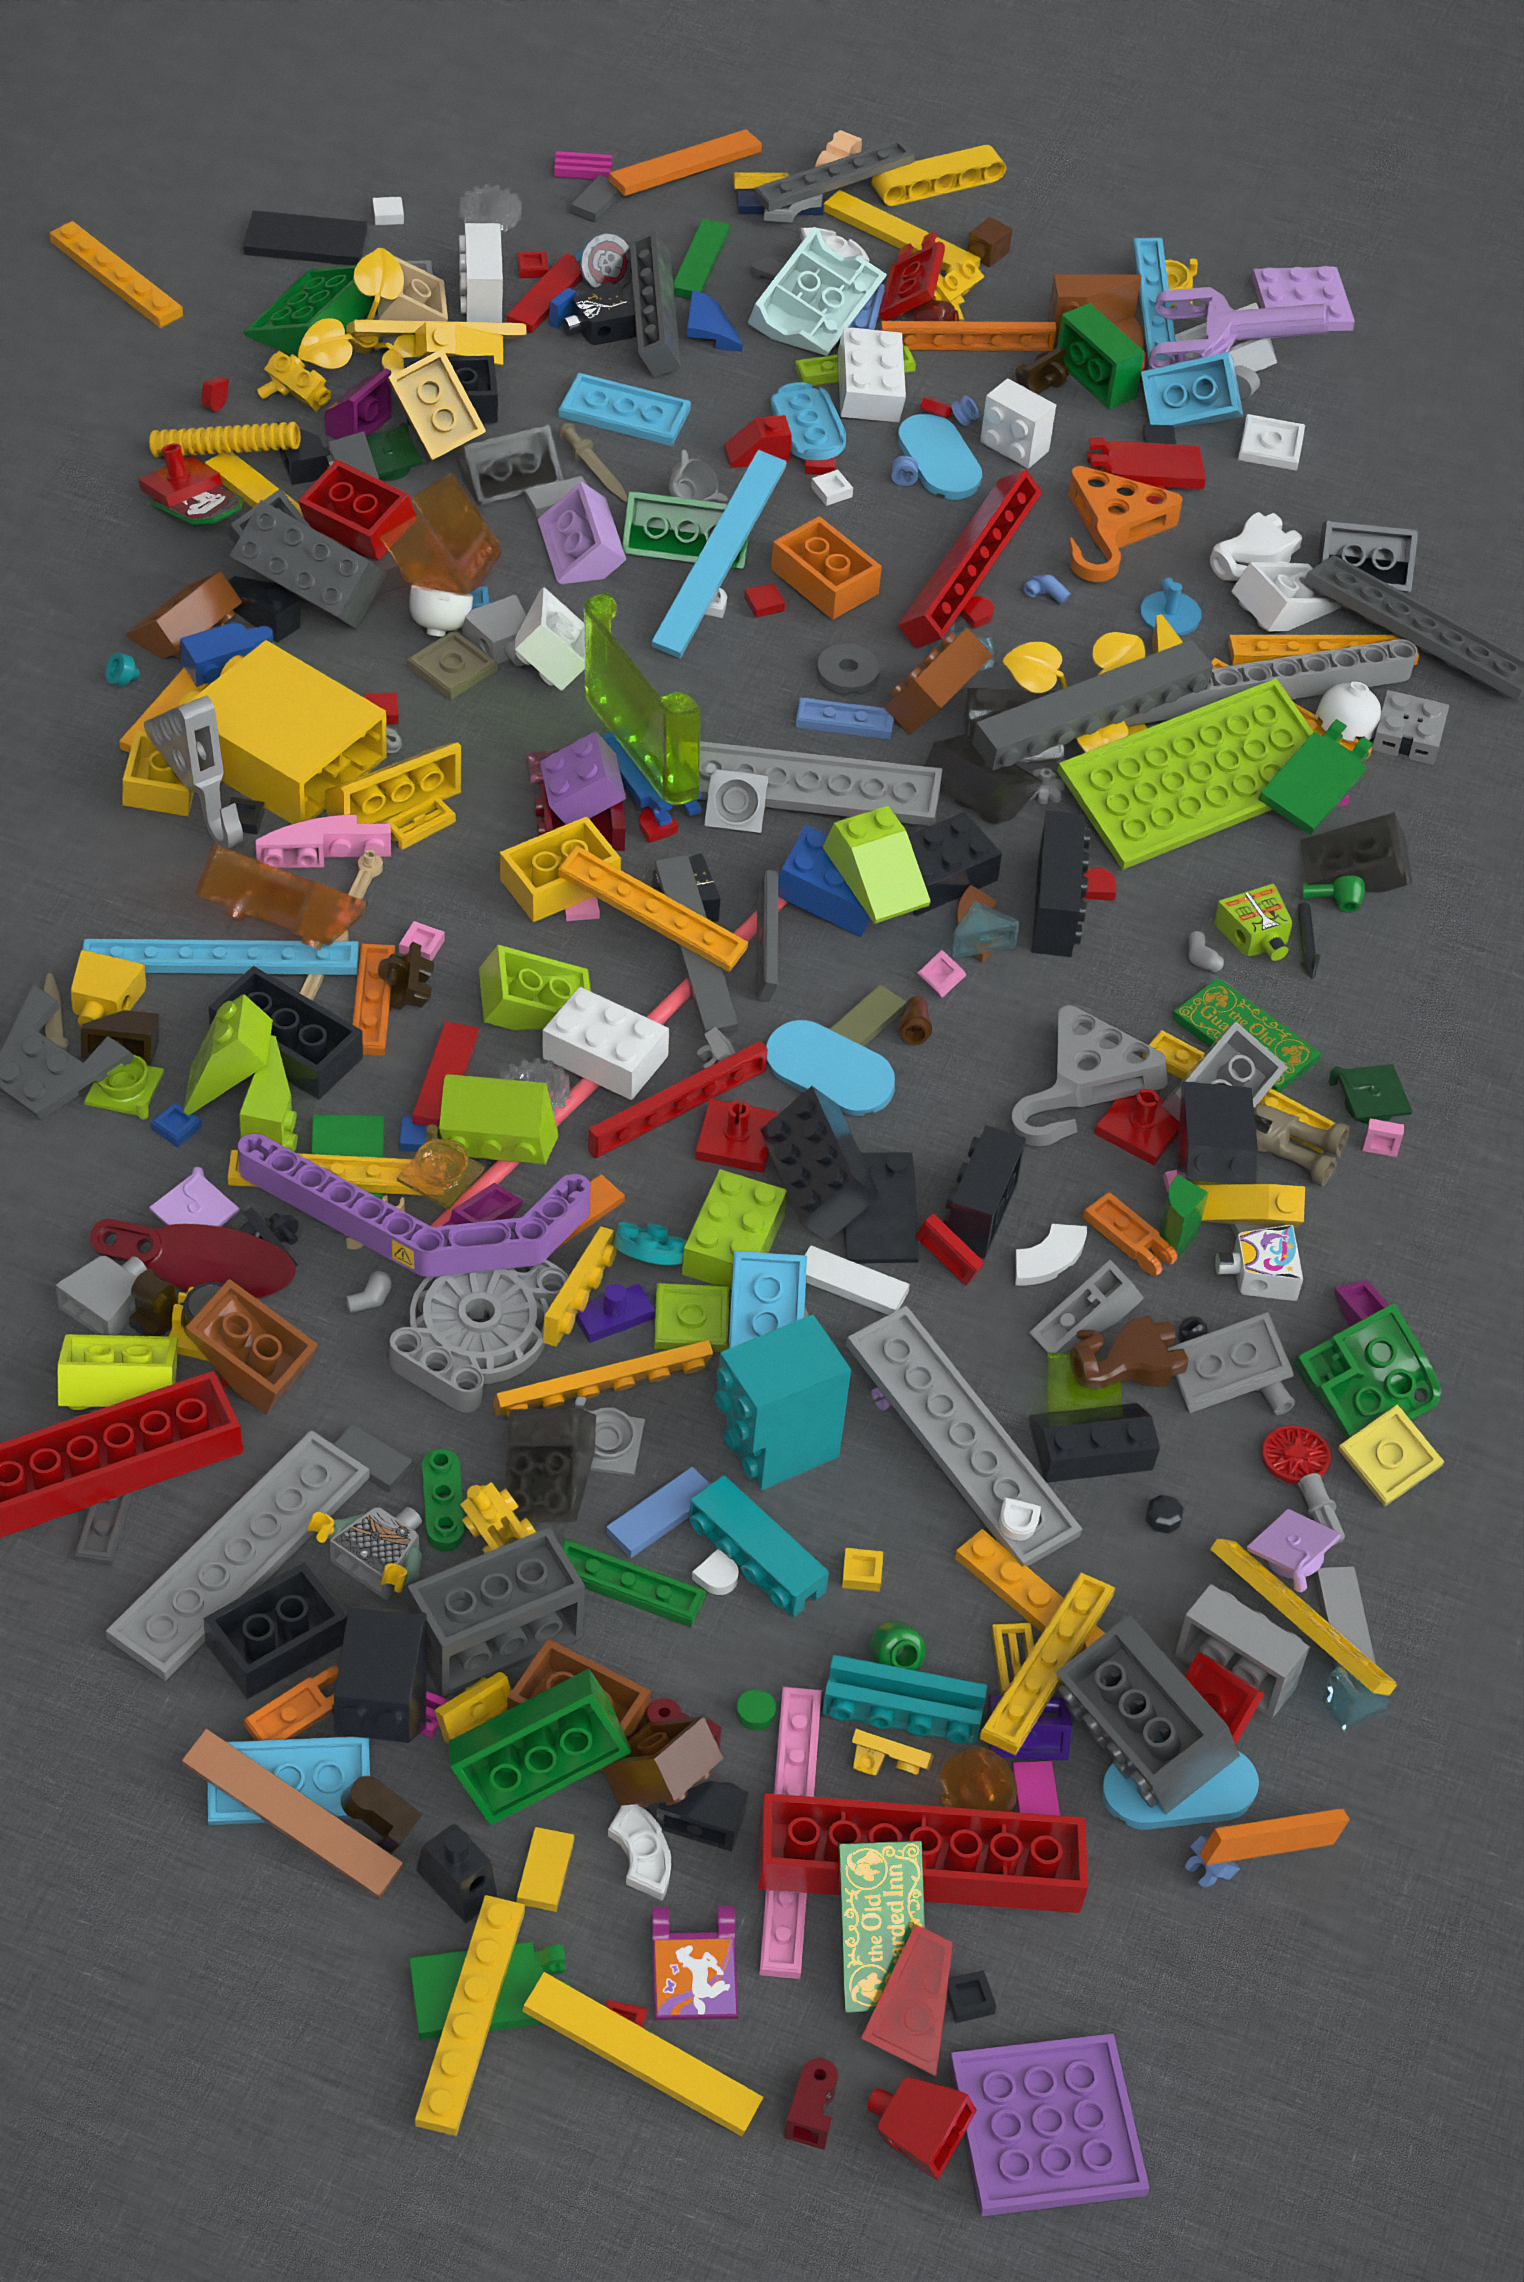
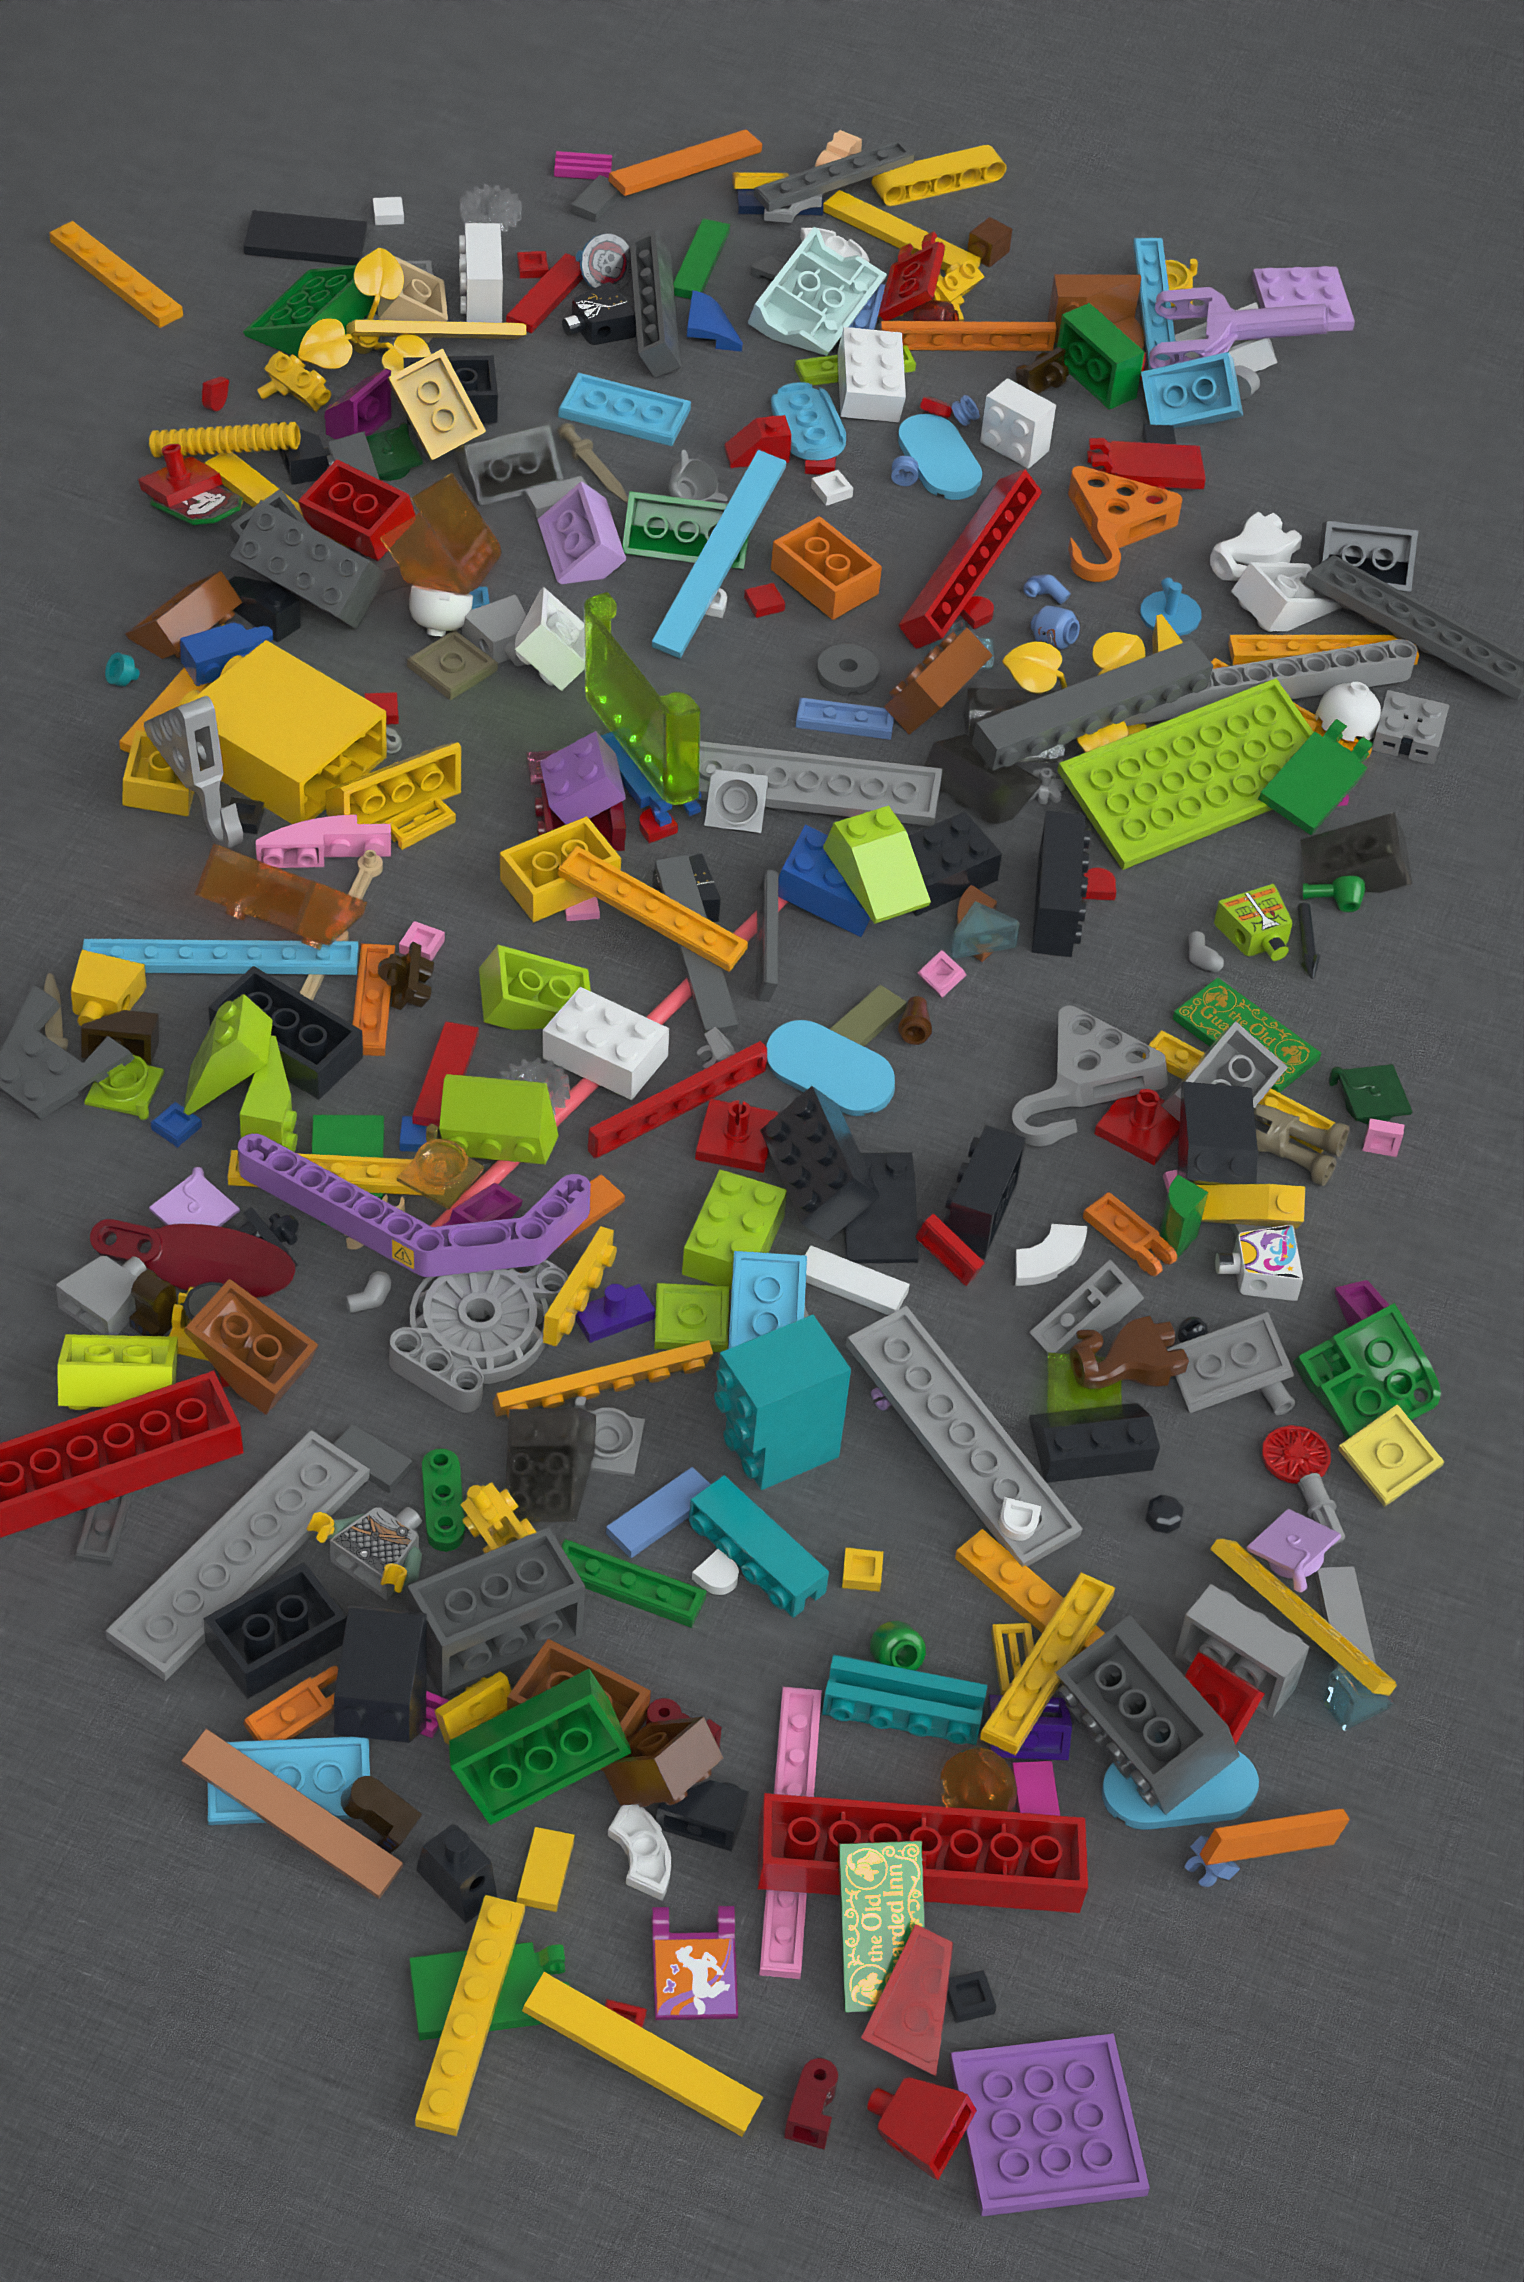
(458, 341): yellow slope -> none
(561, 307): blue tile -> none
(649, 1244): teal tile -> none
(756, 1710): green tile -> none
(872, 1751): yellow hinge -> none
(1055, 626): none -> medium blue head
(1271, 442): white tile -> none

